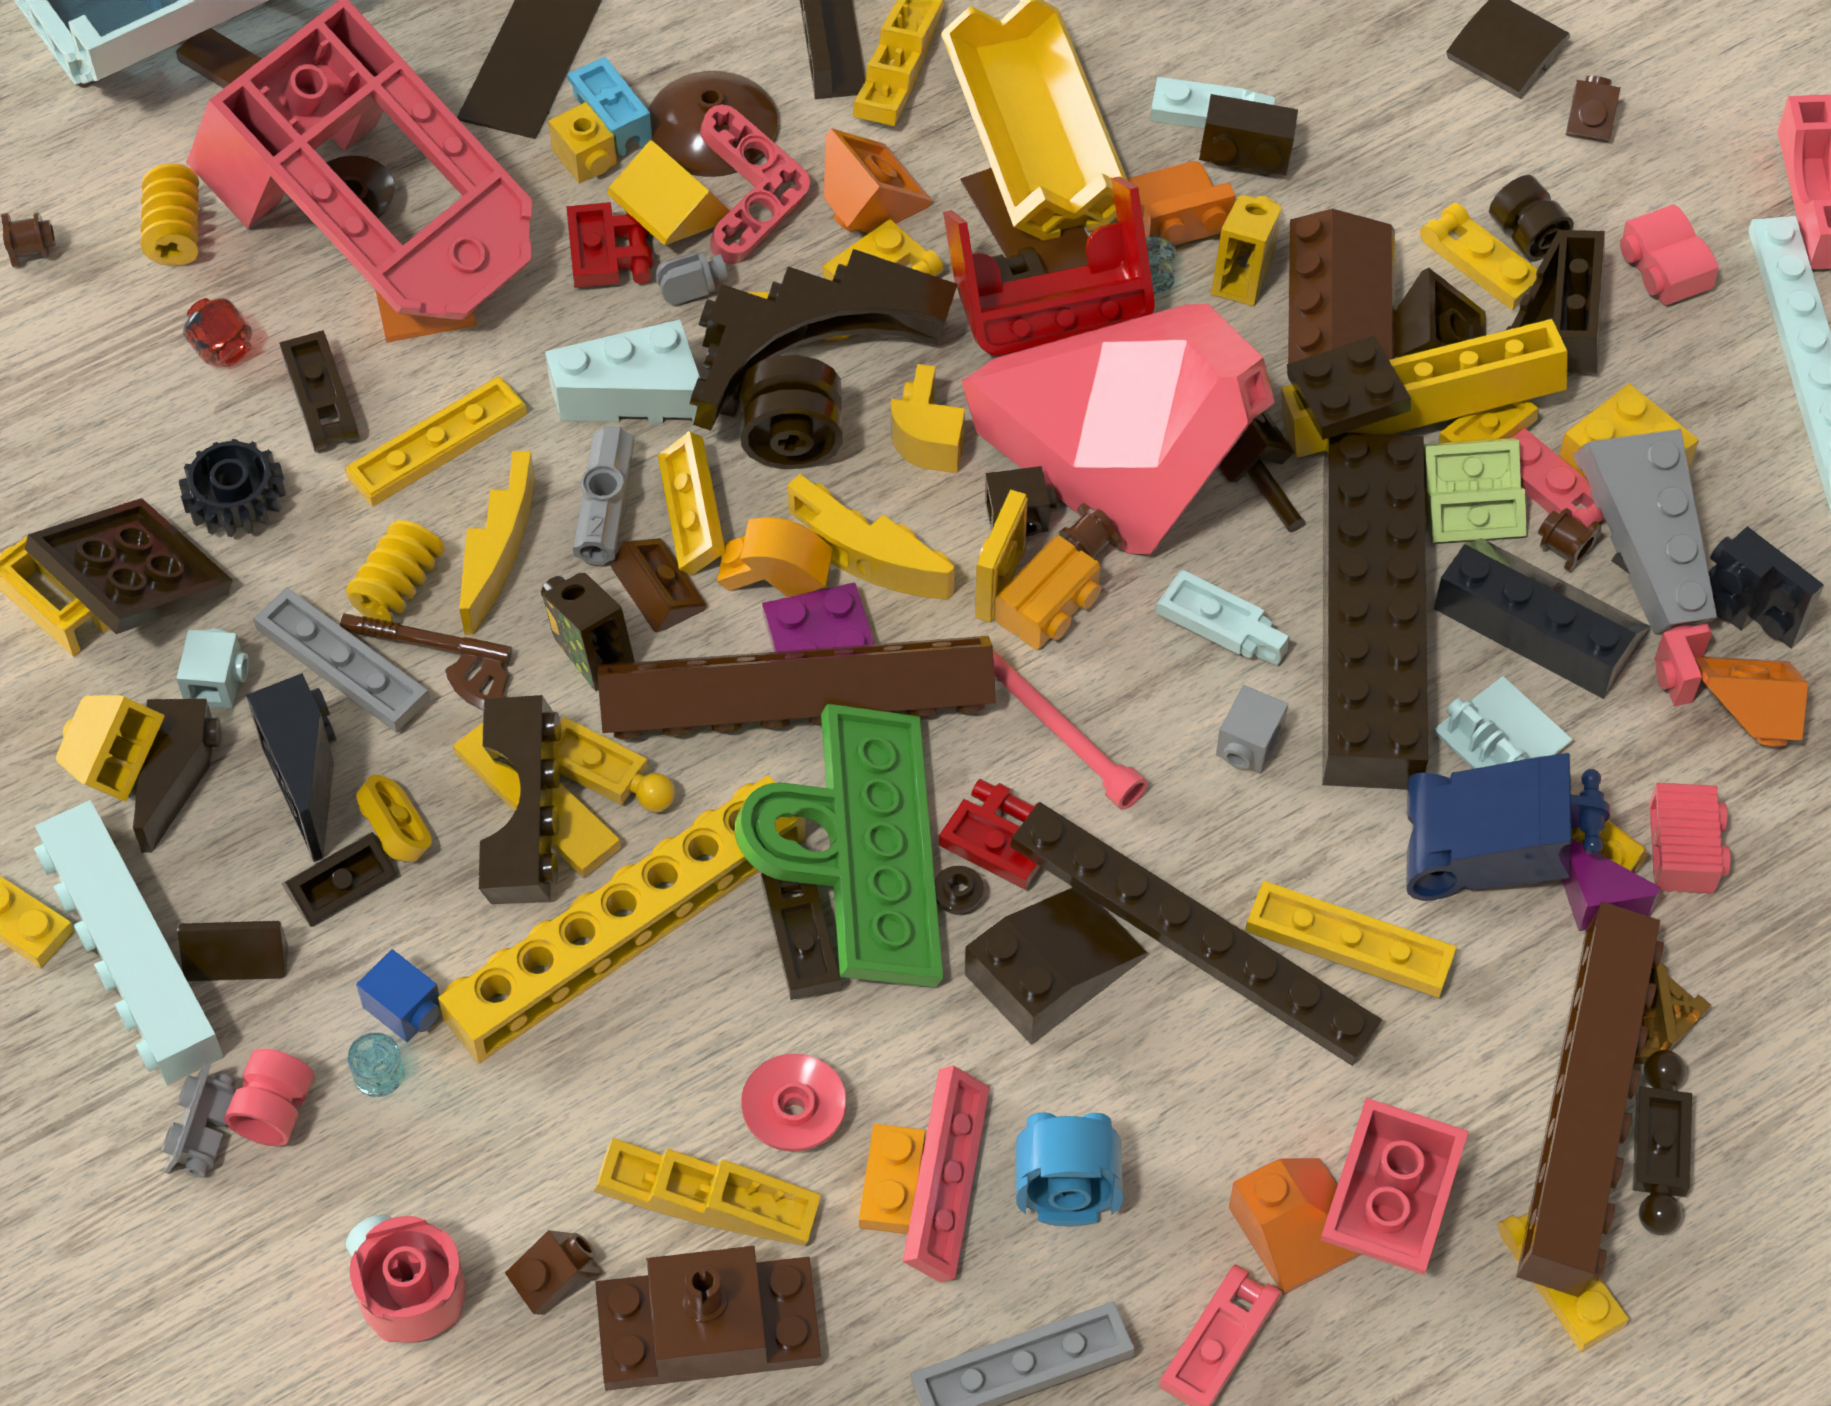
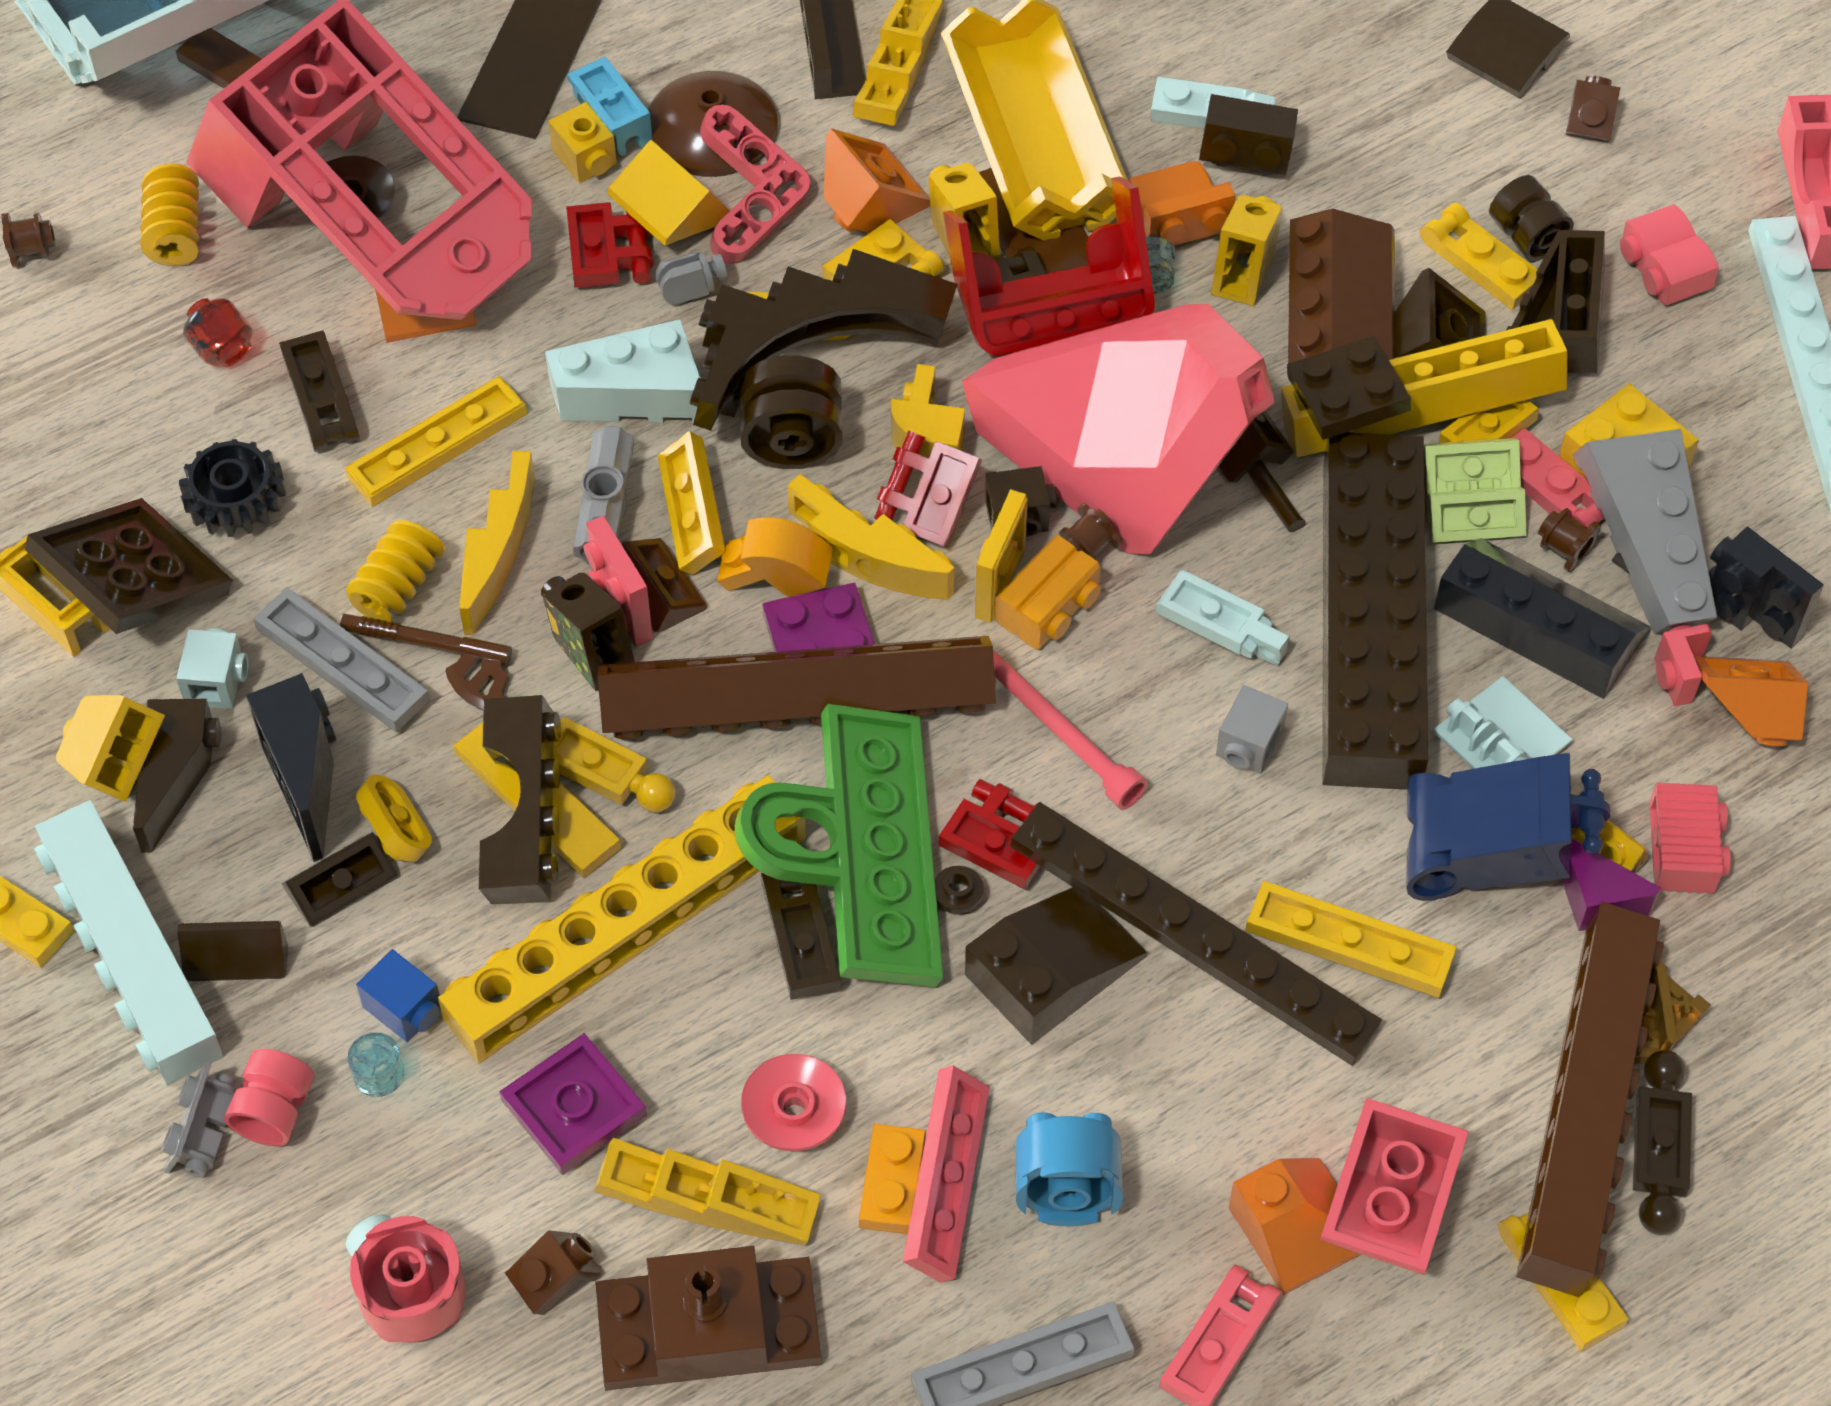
(573, 1103): none -> magenta plate
(619, 578): none -> coral plate
(940, 493): none -> plate
(970, 197): none -> yellow torso

